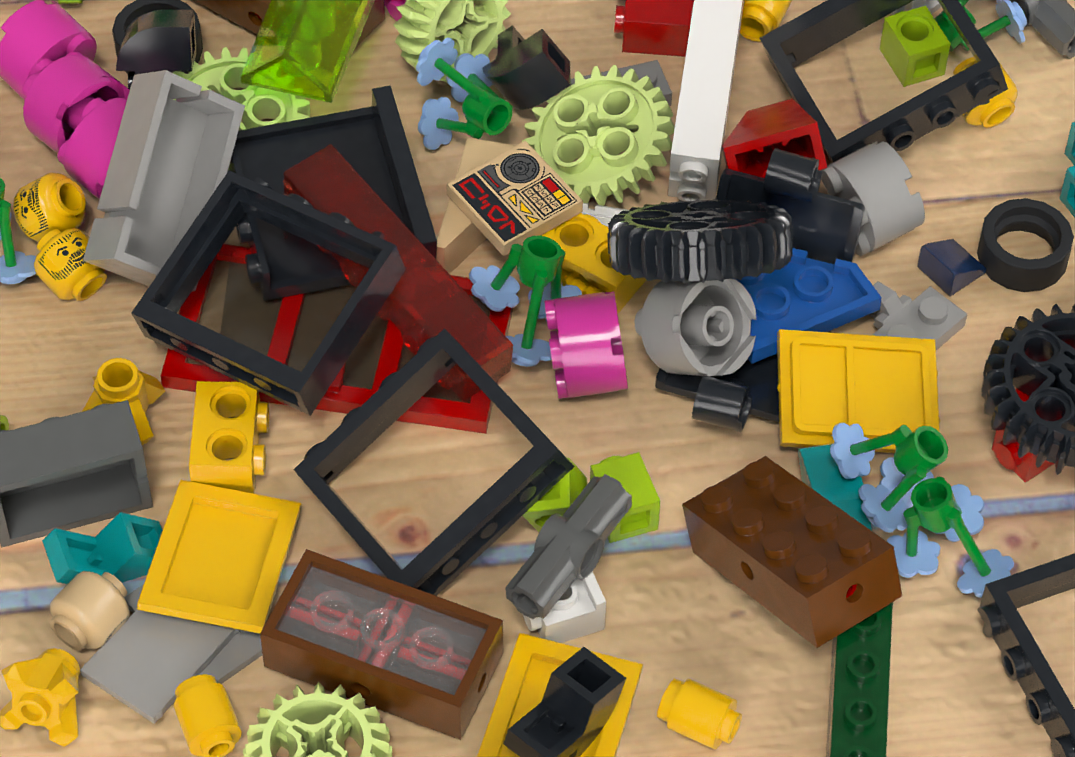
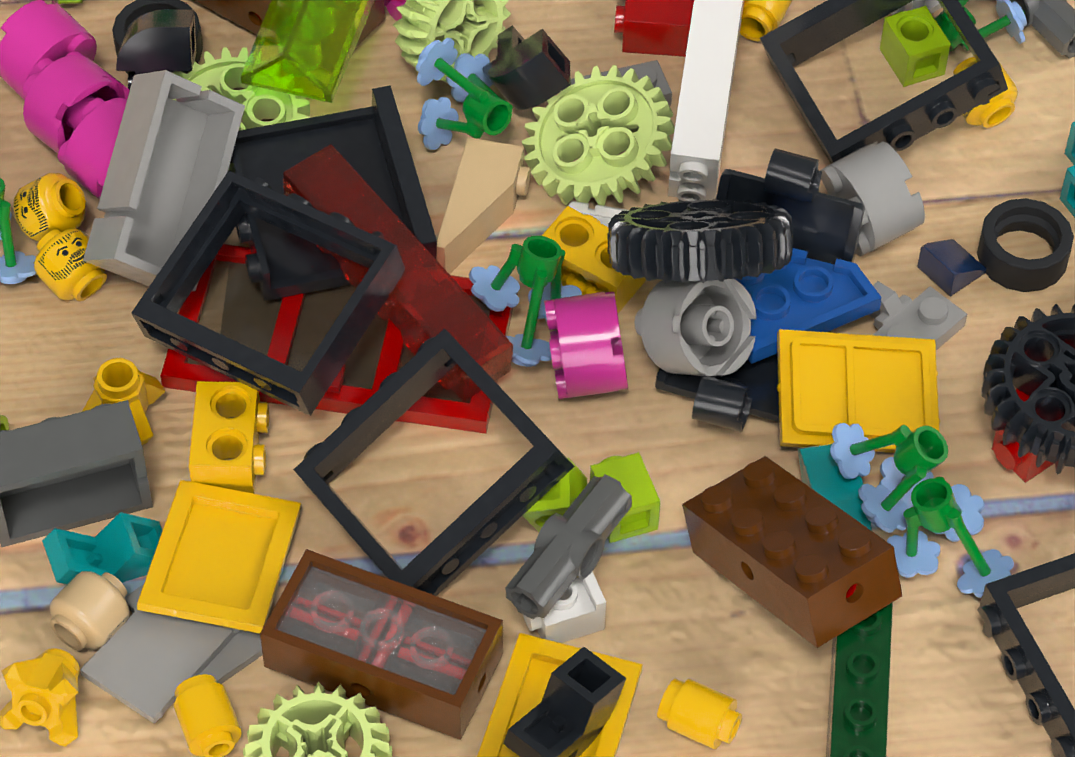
(514, 197): tile -> none
(773, 126): red slope -> none

